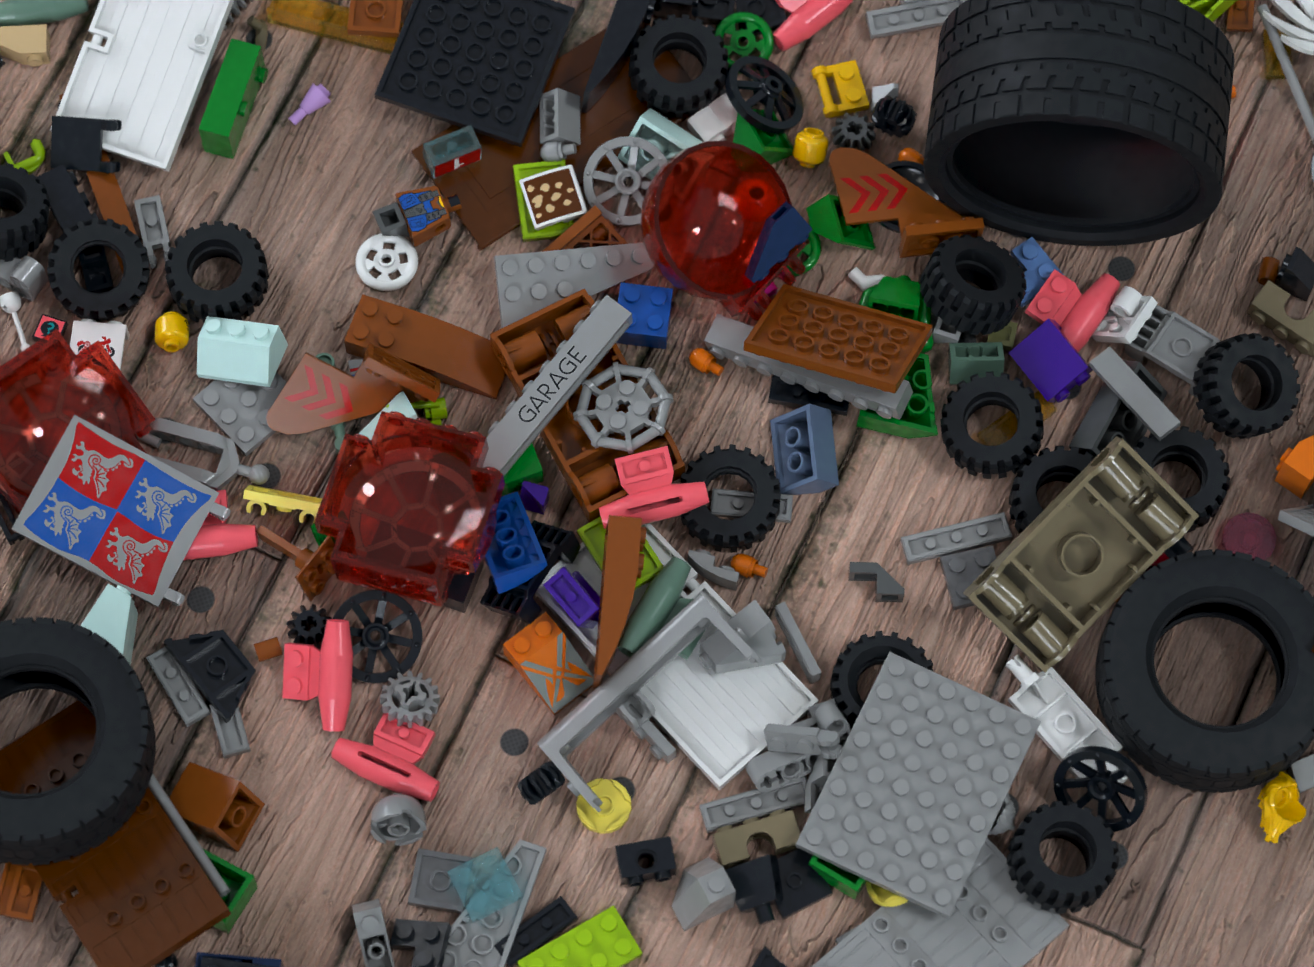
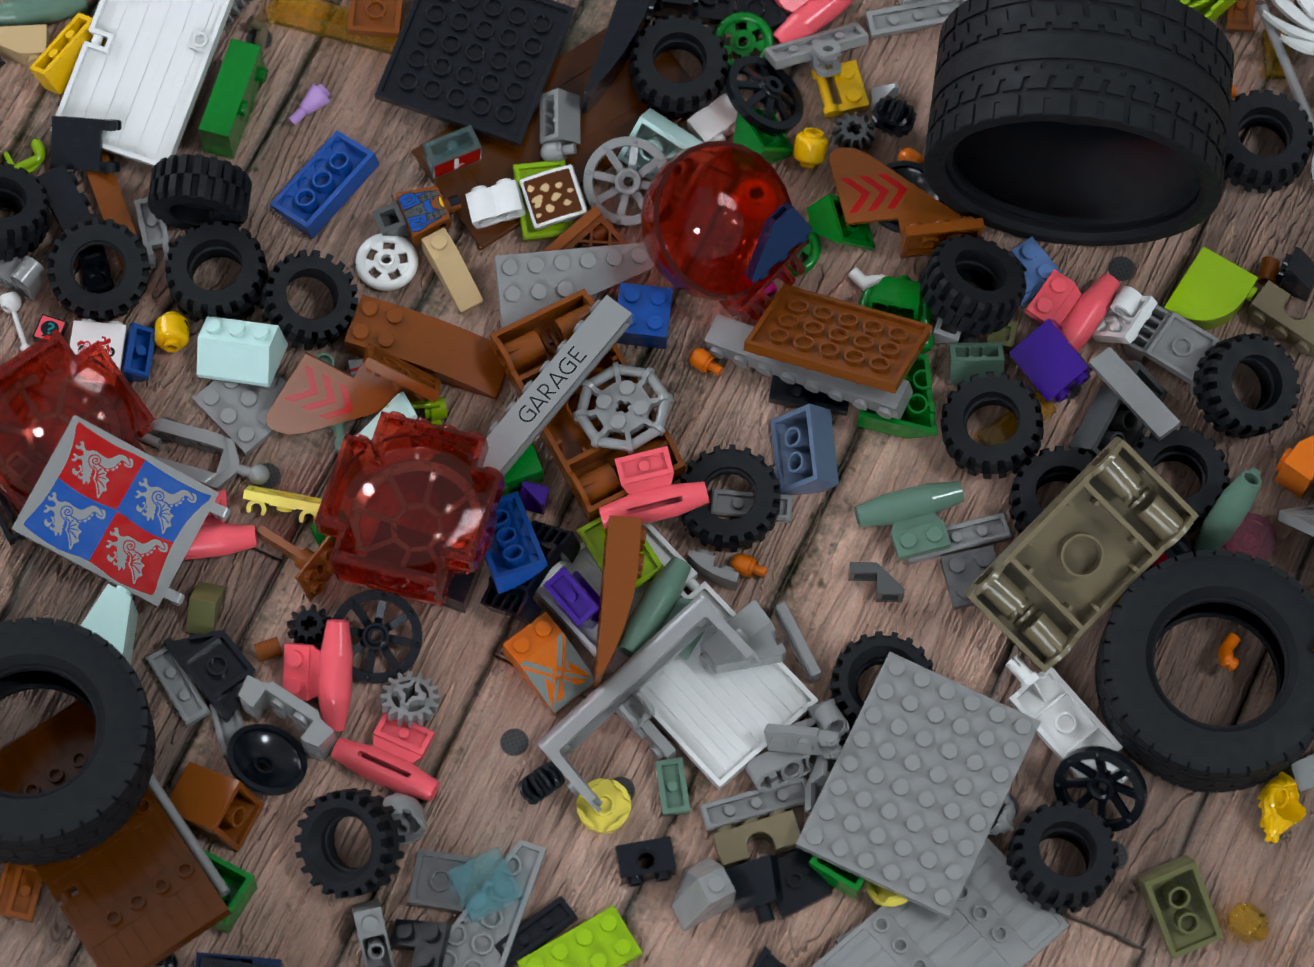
(58, 60): none -> yellow brick
(138, 352): none -> blue brick
(198, 190): none -> black tyre
(204, 608): none -> olive slope
(259, 696): none -> light grey plate
(266, 759): none -> black dish
(297, 327): none -> black tyre
(319, 848): none -> black tyre
(325, 183): none -> blue slope
(451, 270): none -> tan slope
(495, 203): none -> white brick
(672, 787): none -> sand green plate
(818, 48): none -> light grey plate
(914, 516): none -> sand green plate
(1180, 906): none -> olive slope
(1212, 291): none -> lime brick
(1225, 652): none -> orange arm
(1228, 511): none -> sand green plate
(1248, 923): none -> clear yellow head
(1287, 122): none -> black tyre

